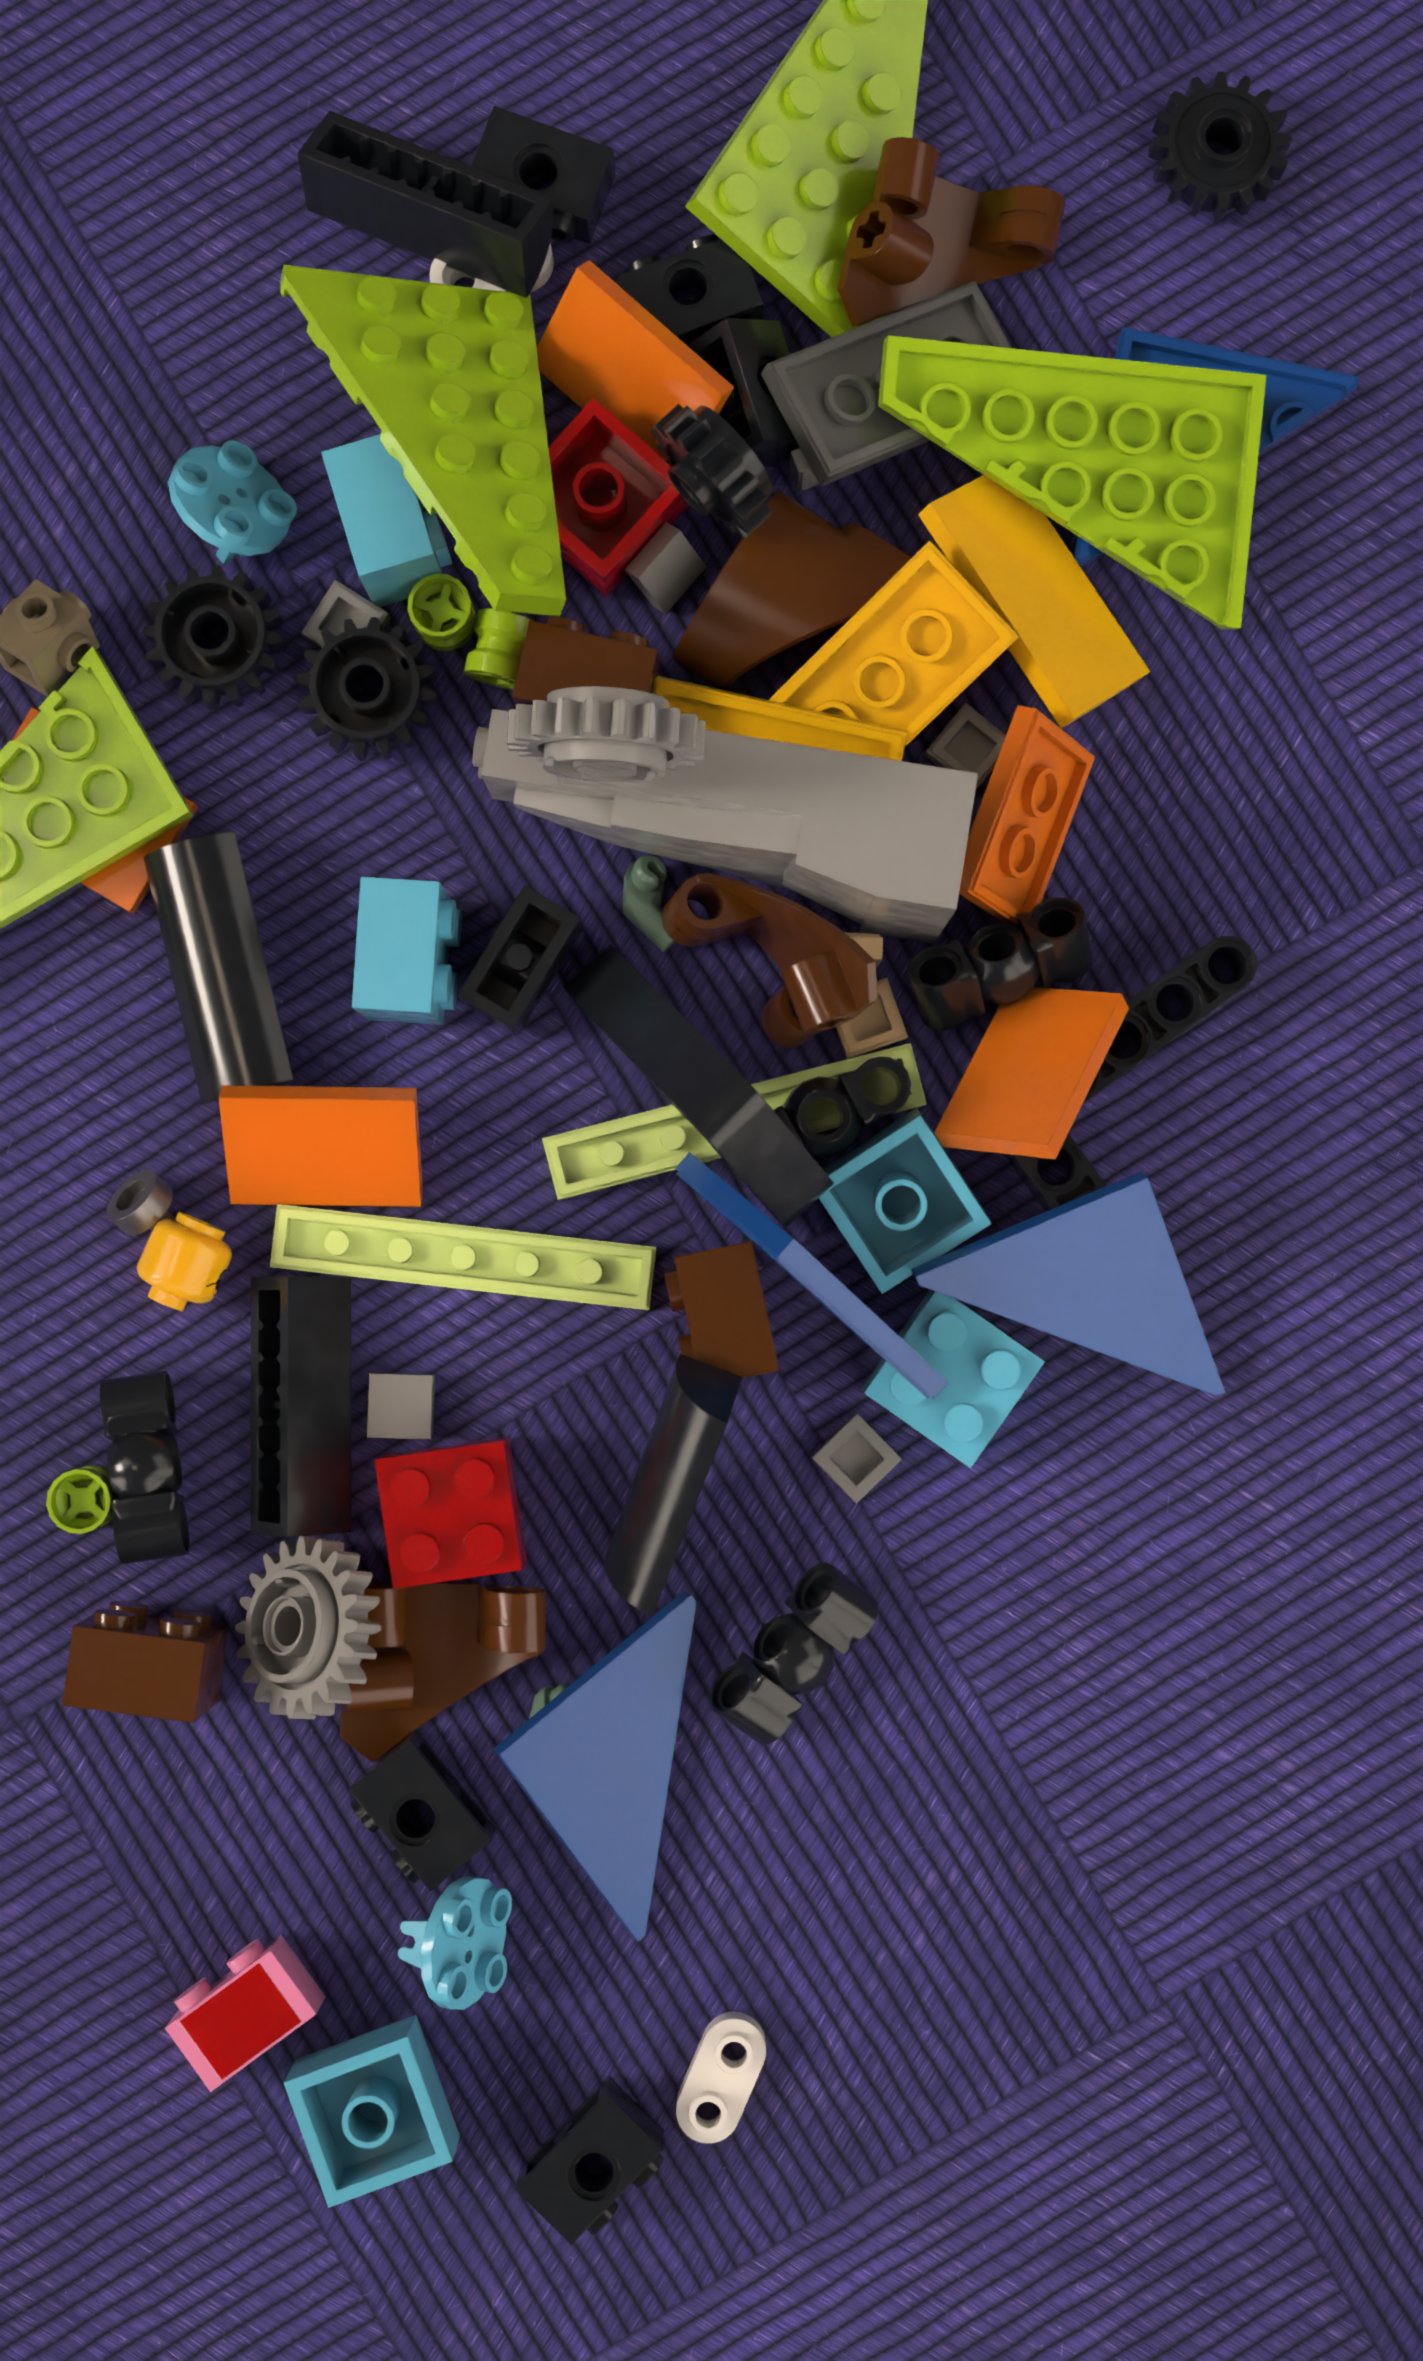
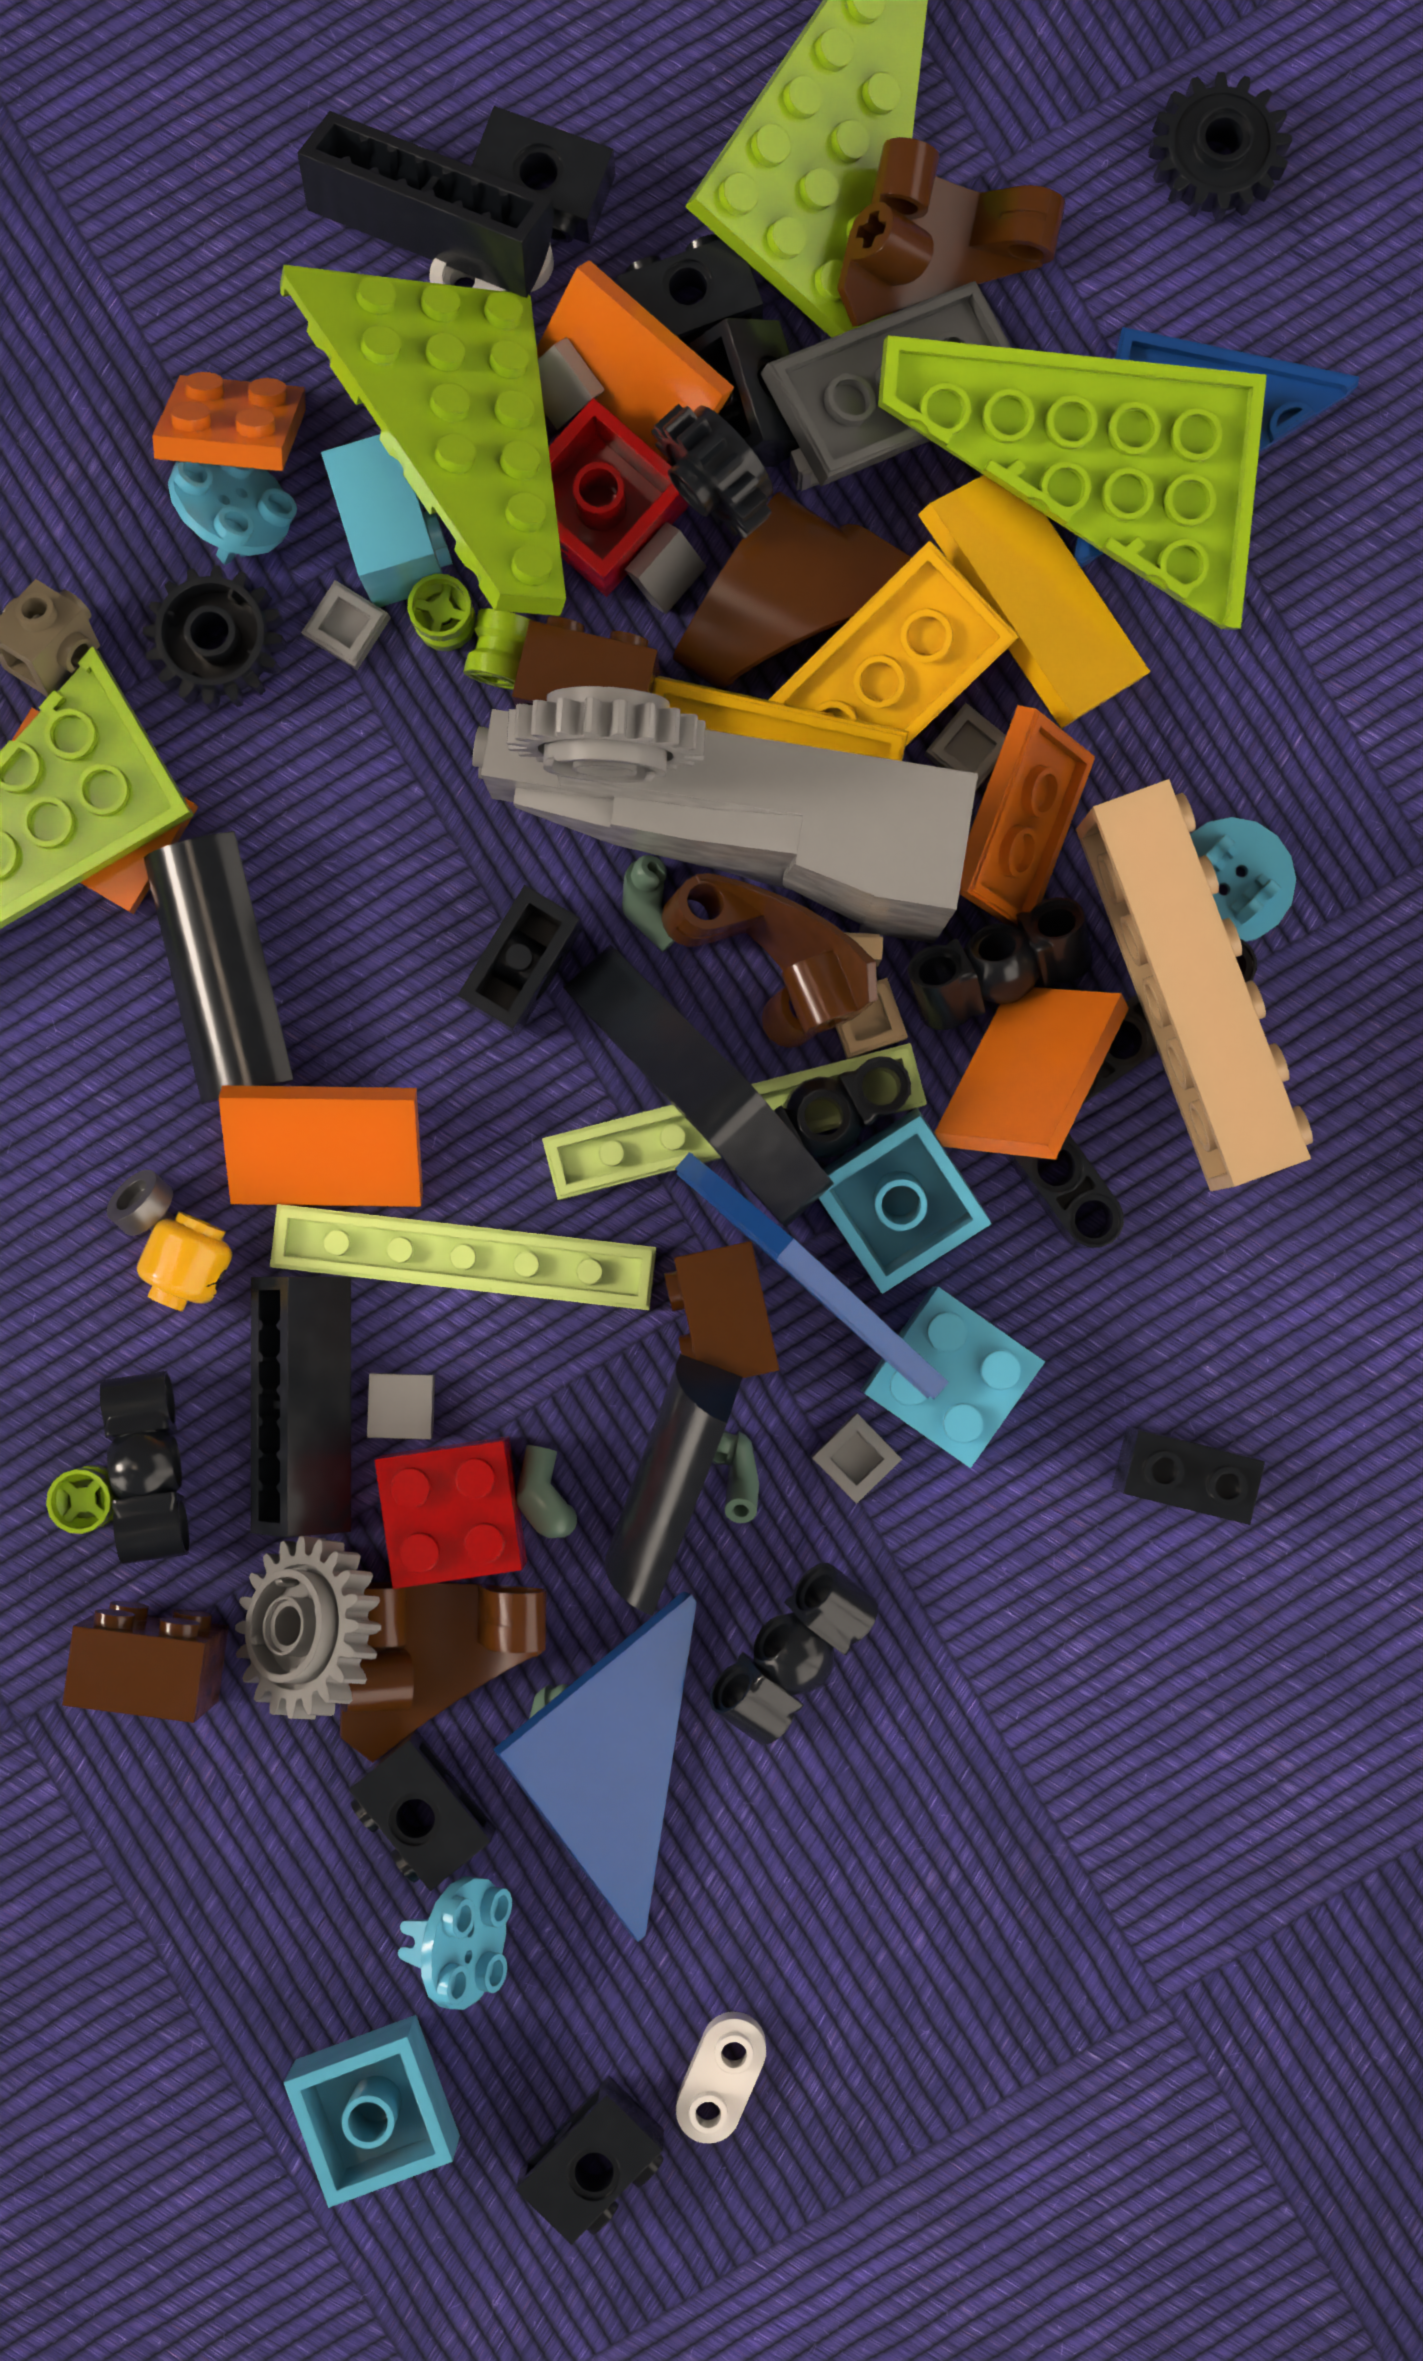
(230, 422): none -> orange plate
(245, 2011): brick -> none
(357, 655): black gear -> none
(405, 951): medium azure brick -> none
(539, 1499): none -> sand green arm
(566, 383): none -> light grey tile
(742, 1476): none -> sand green arm
(1092, 1276): tile -> none
(1188, 1475): none -> black brick
(1193, 986): none -> tan brick
(1267, 889): none -> medium azure plate

